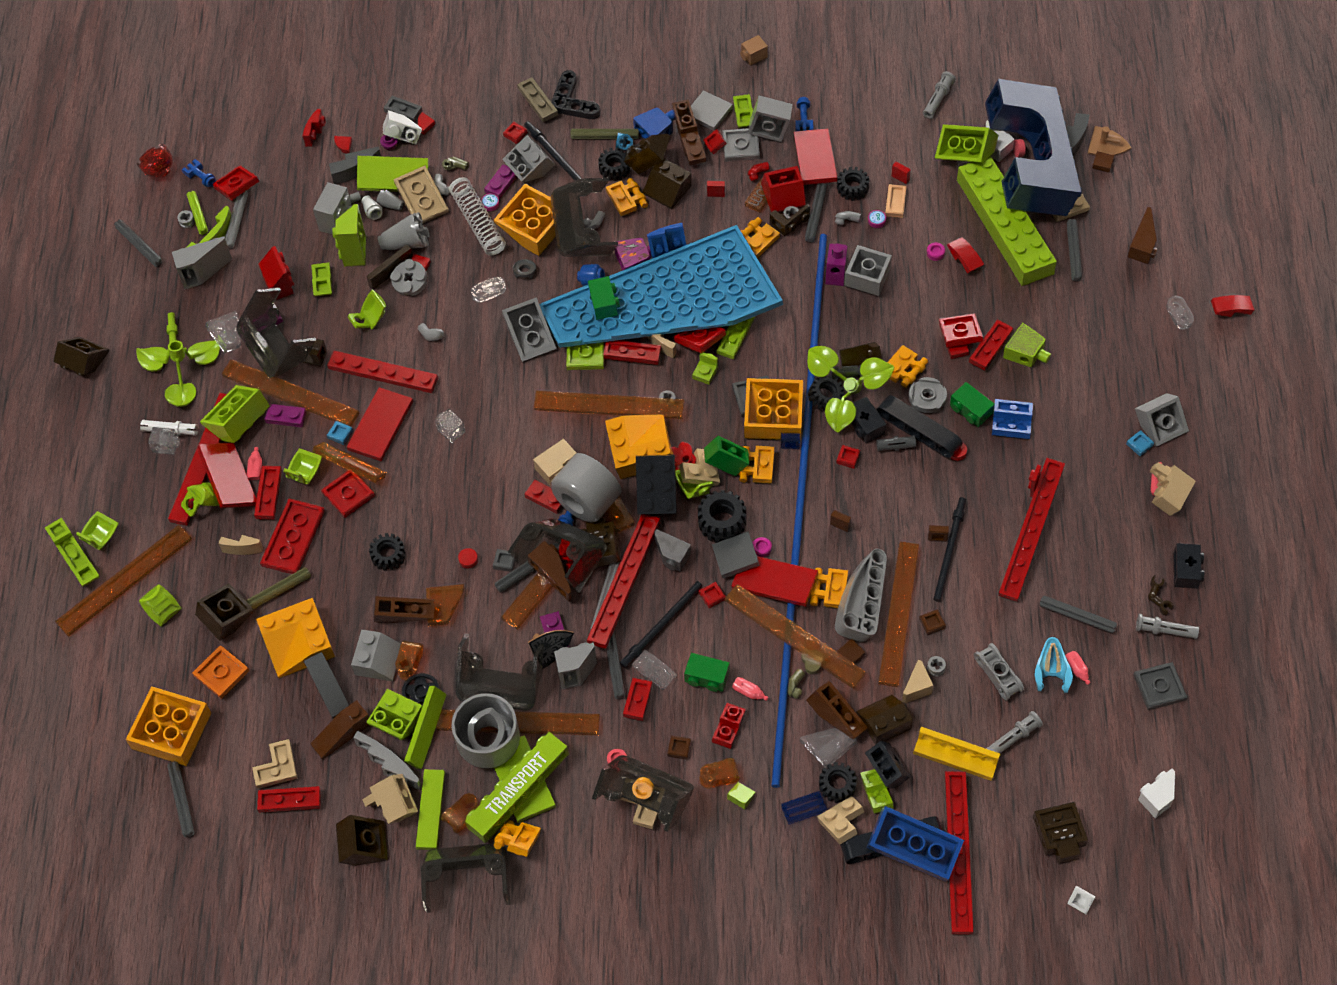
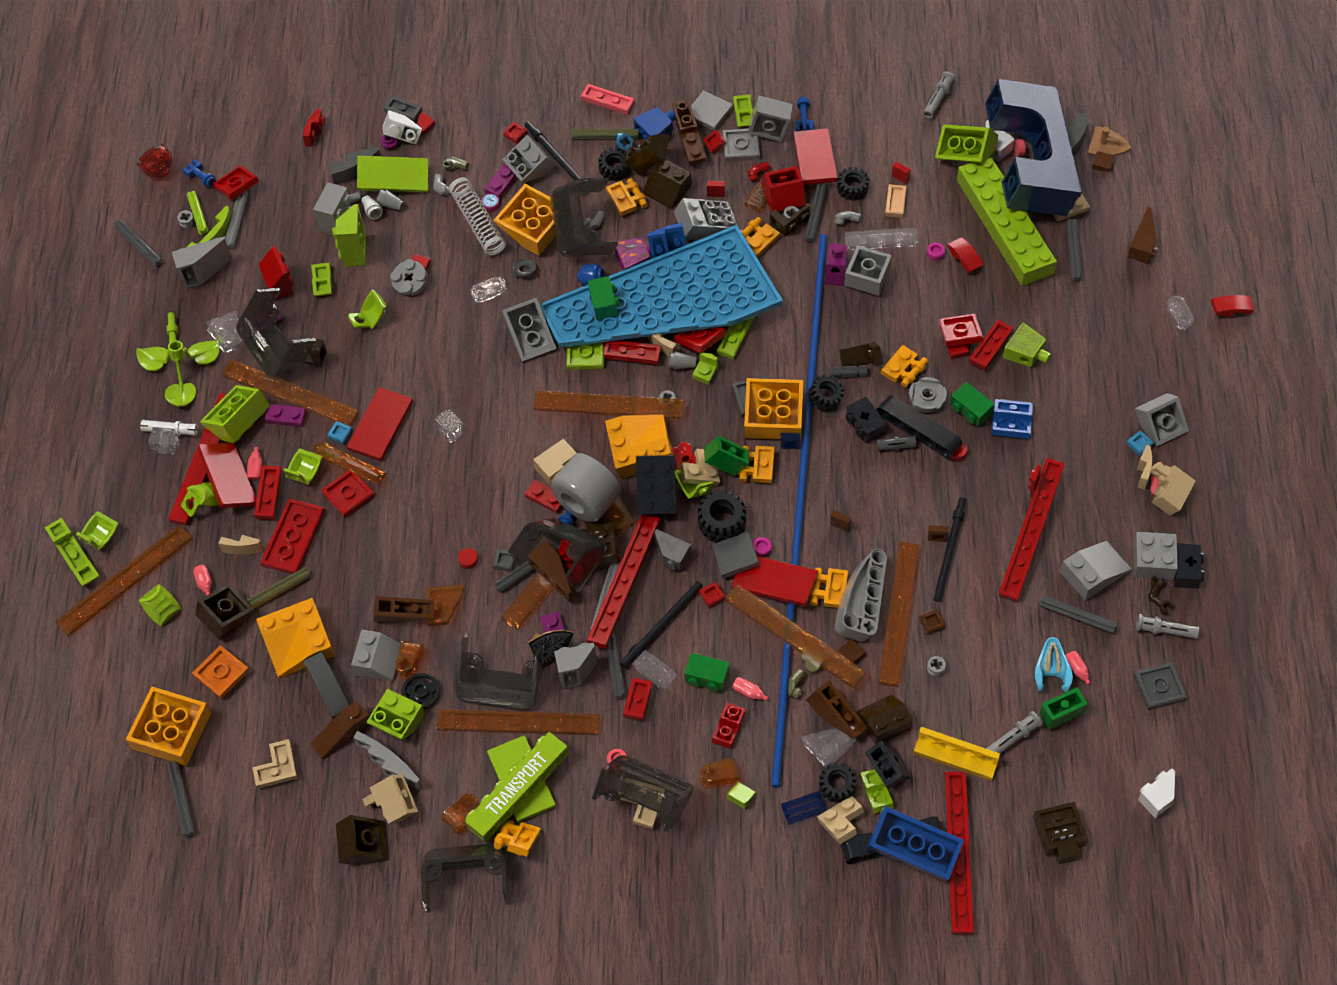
(79, 355): dark brown slope -> none
(203, 578): none -> coral piece
(289, 799): red plate -> none
(343, 143): red tile -> none
(382, 371): red plate -> none
(384, 270): dark brown tile -> none
(384, 542): black tyre -> none
(406, 232): light grey cone -> none
(421, 194): tan tile -> none
(425, 727): lime tile -> none
(430, 334): light grey arm -> none
(430, 809): lime tile -> none
(482, 712): light grey piece -> none
(537, 99): dark tan plate -> none
(568, 102): black beam -> none
(607, 99): none -> coral tile
(643, 788): light orange tile -> none
(679, 747): reddish brown tile -> none
(681, 361): none -> light grey cone
(704, 217): none -> light grey slope
(754, 50): medium nougat brick -> none
(848, 456): red tile -> none
(874, 373): lime plant -> none
(876, 219): tile -> none
(881, 238): none -> clear tile
(918, 684): tan slope -> none
(1006, 683): light grey piece -> none
(1063, 708): none -> green brick
(1081, 900): white slope -> none
(1094, 569): none -> light grey slope
(1145, 465): none -> tan slope
(1155, 555): none -> light grey brick

